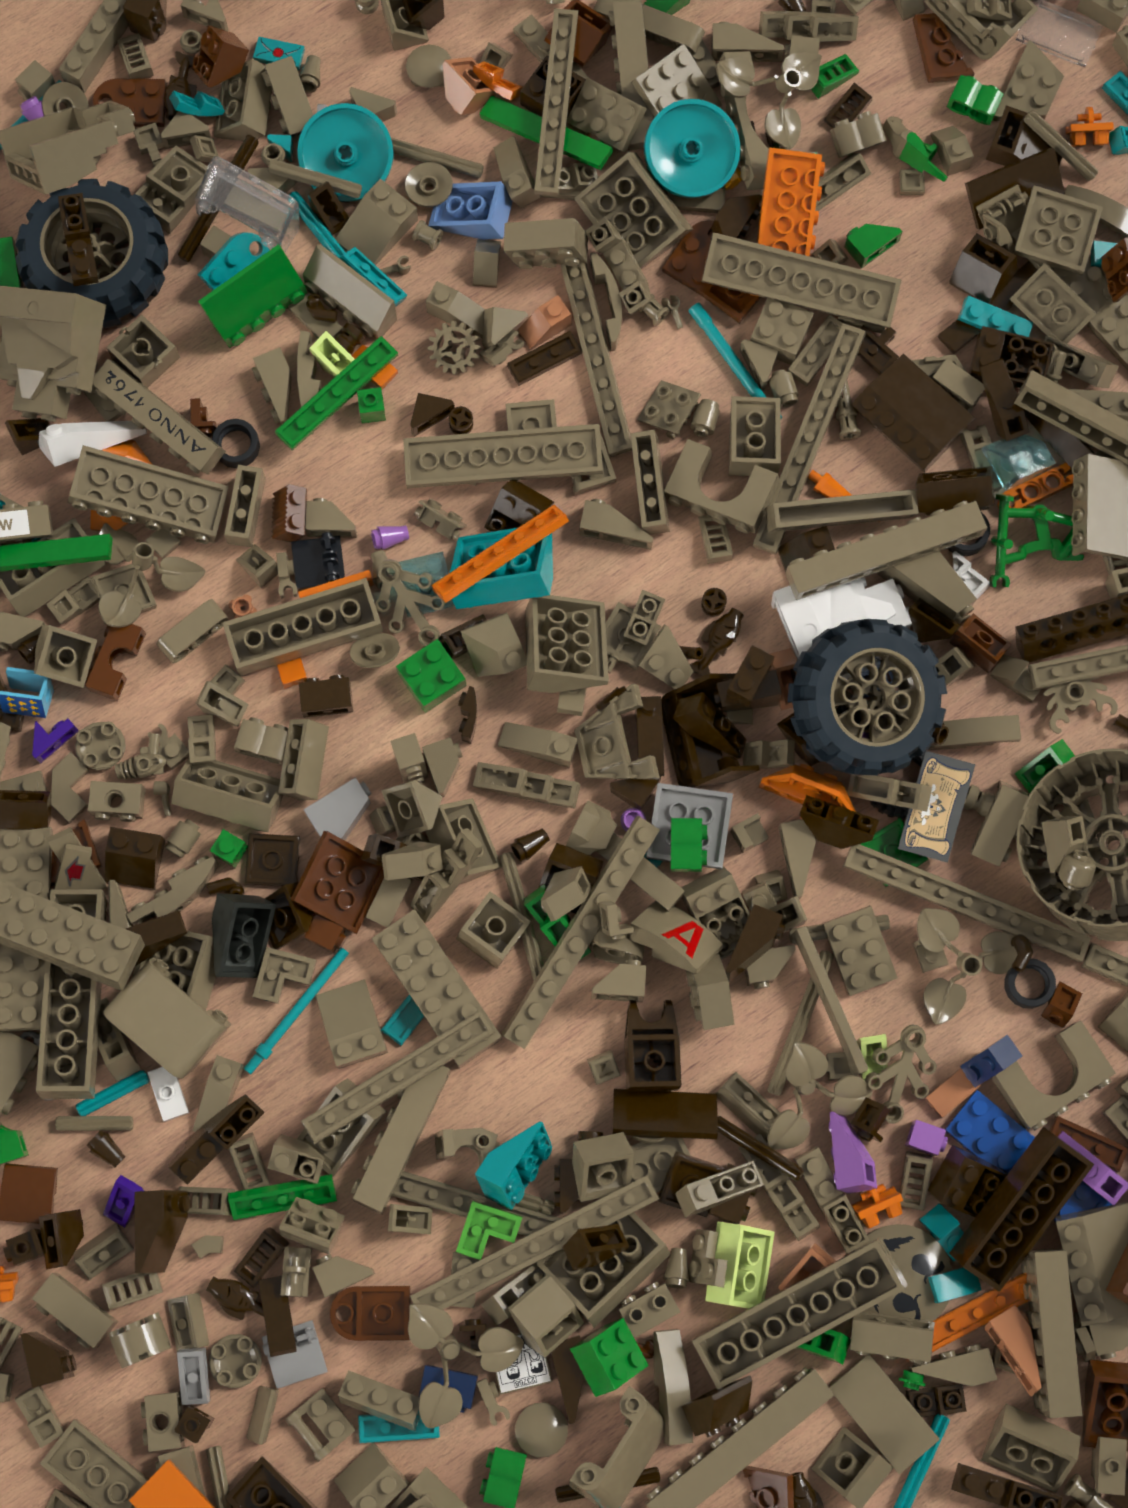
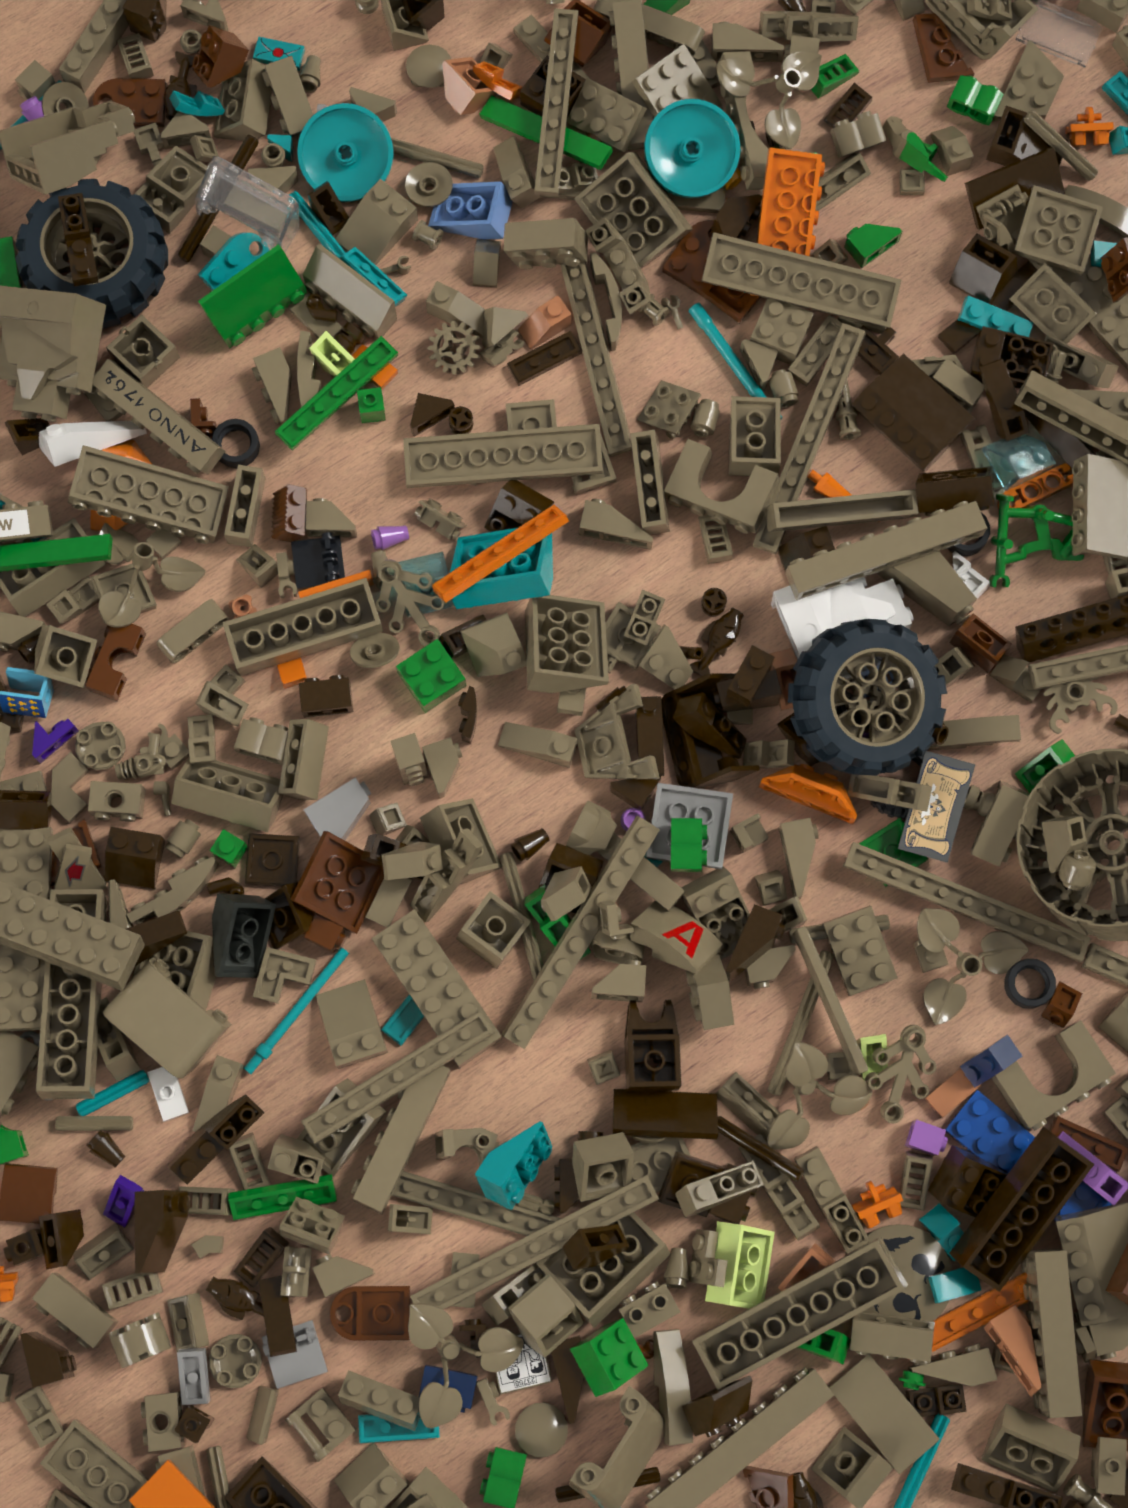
(314, 178): dark tan axle -> none
(412, 807): dark tan slope -> none
(486, 1221): bright green plate -> none
(526, 785): dark tan slope -> none
(759, 895): dark tan plate -> none
(837, 824): dark brown slope -> none
(852, 1161): medium lavender slope -> none
(869, 1119): dark brown bracket -> none
(930, 623): dark brown slope -> none
(1023, 950): dark brown arm -> none

